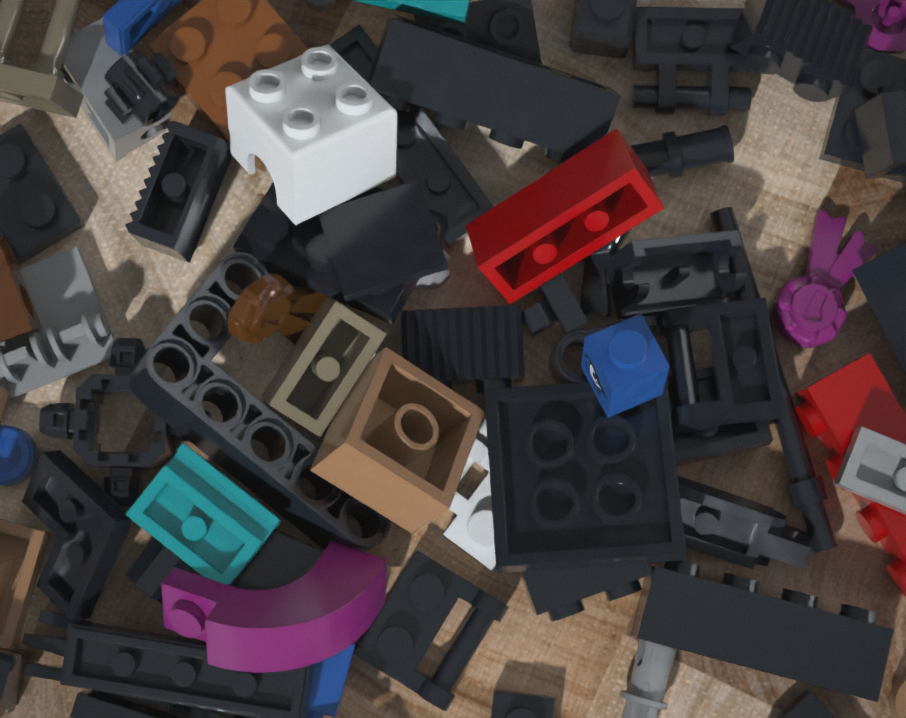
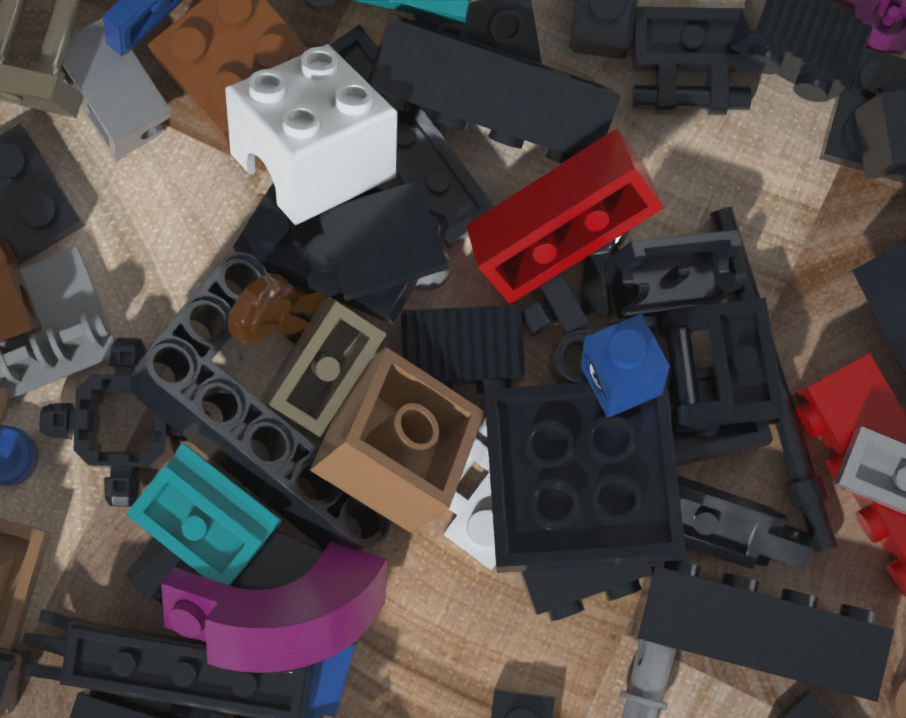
(87, 530): black plate -> none
(141, 88): black gear -> none
(180, 191): black brick -> none
(413, 620): black plate -> none
(684, 152): black pin -> none
(811, 306): magenta piece -> none

